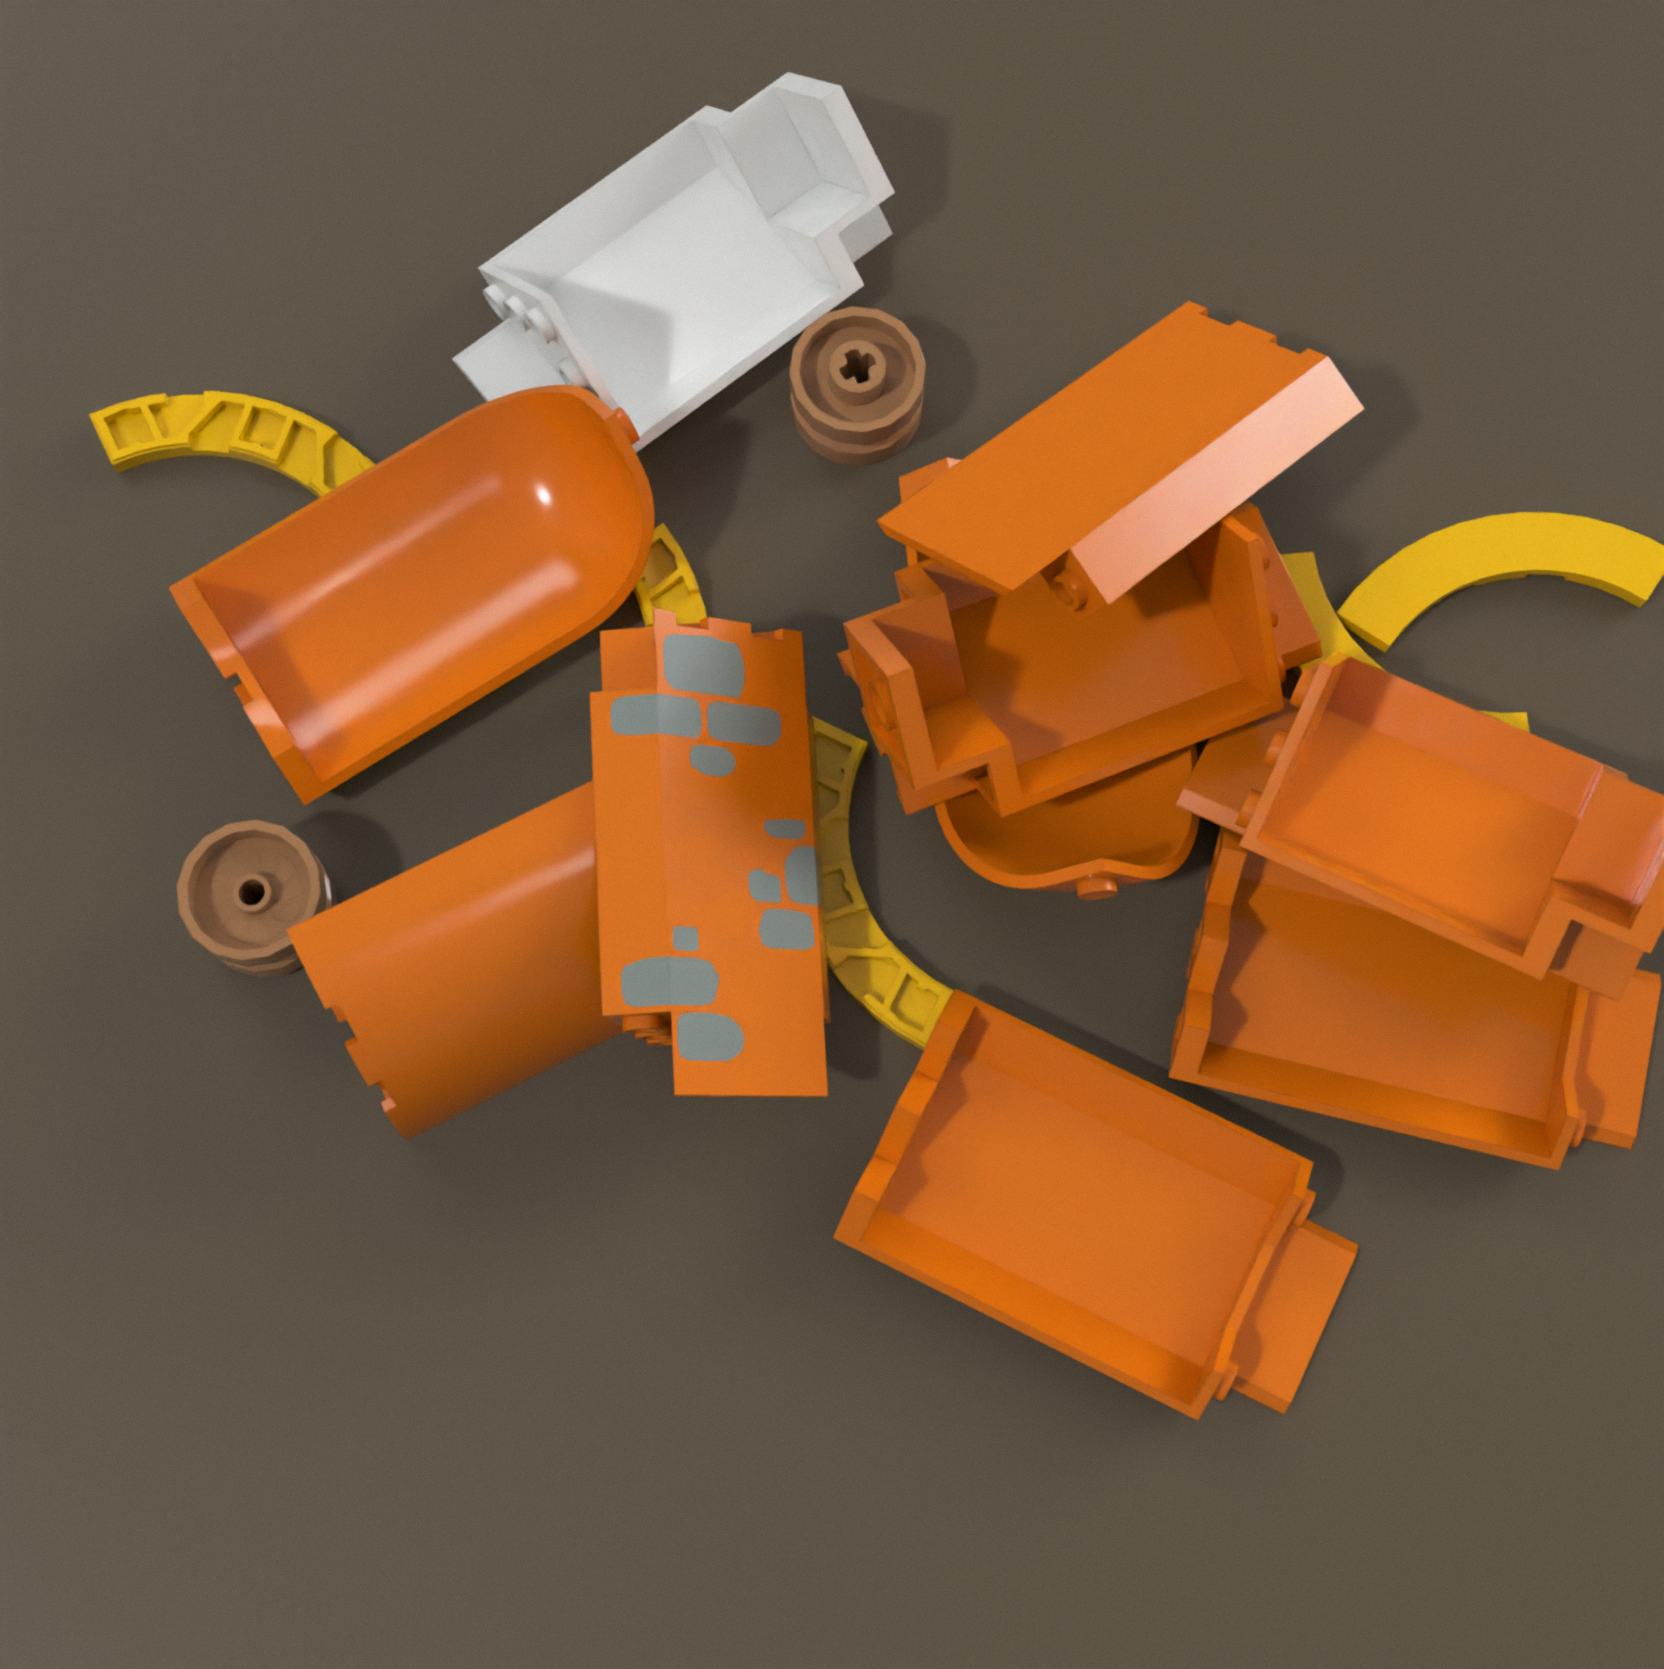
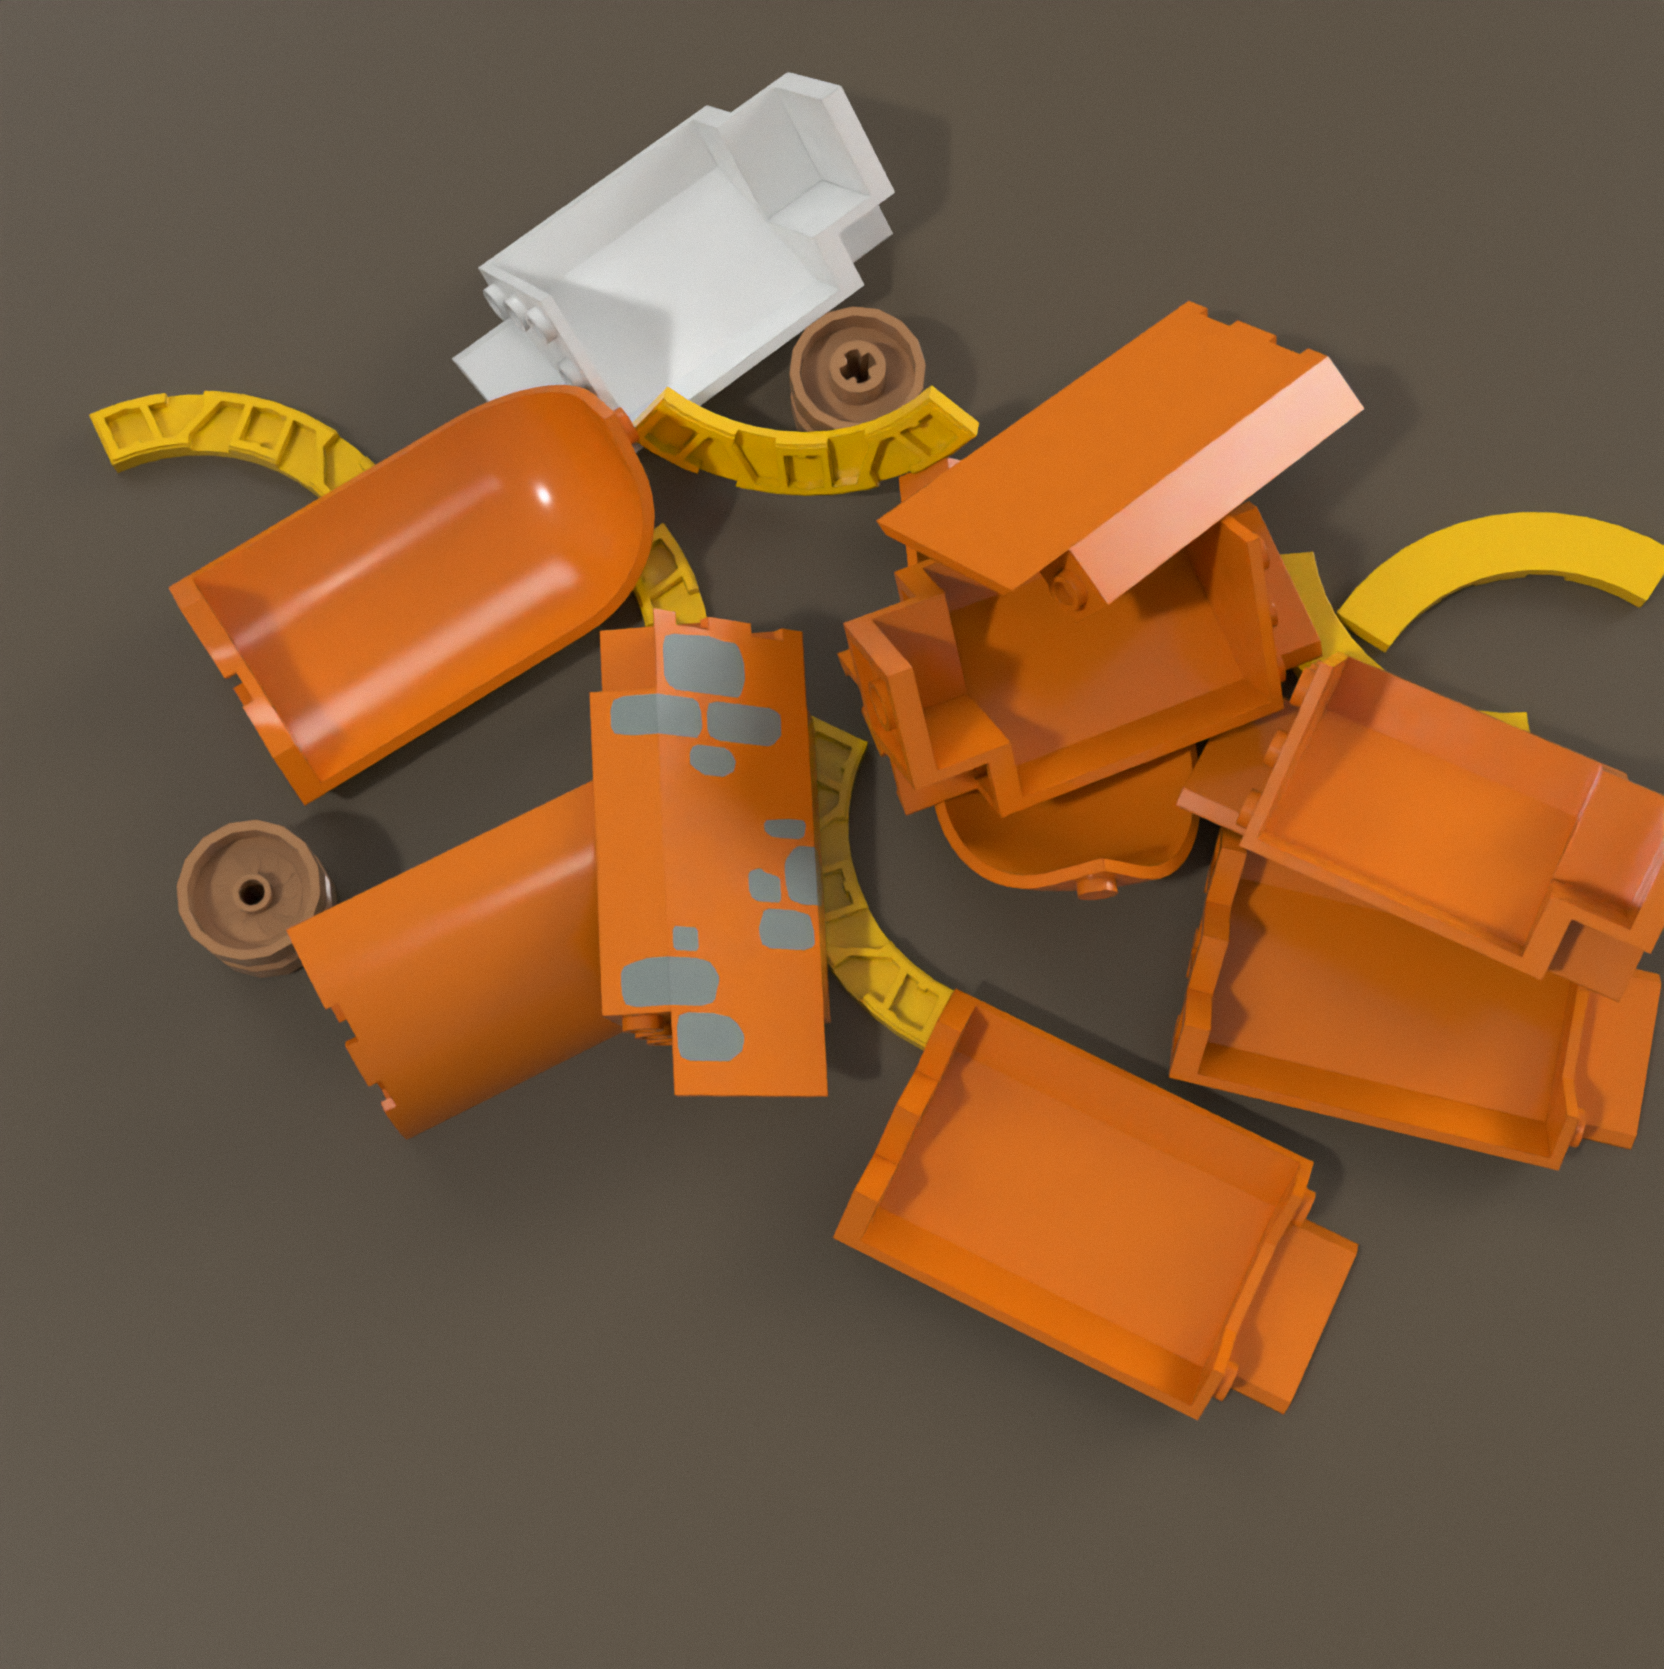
(806, 461): none -> yellow tile

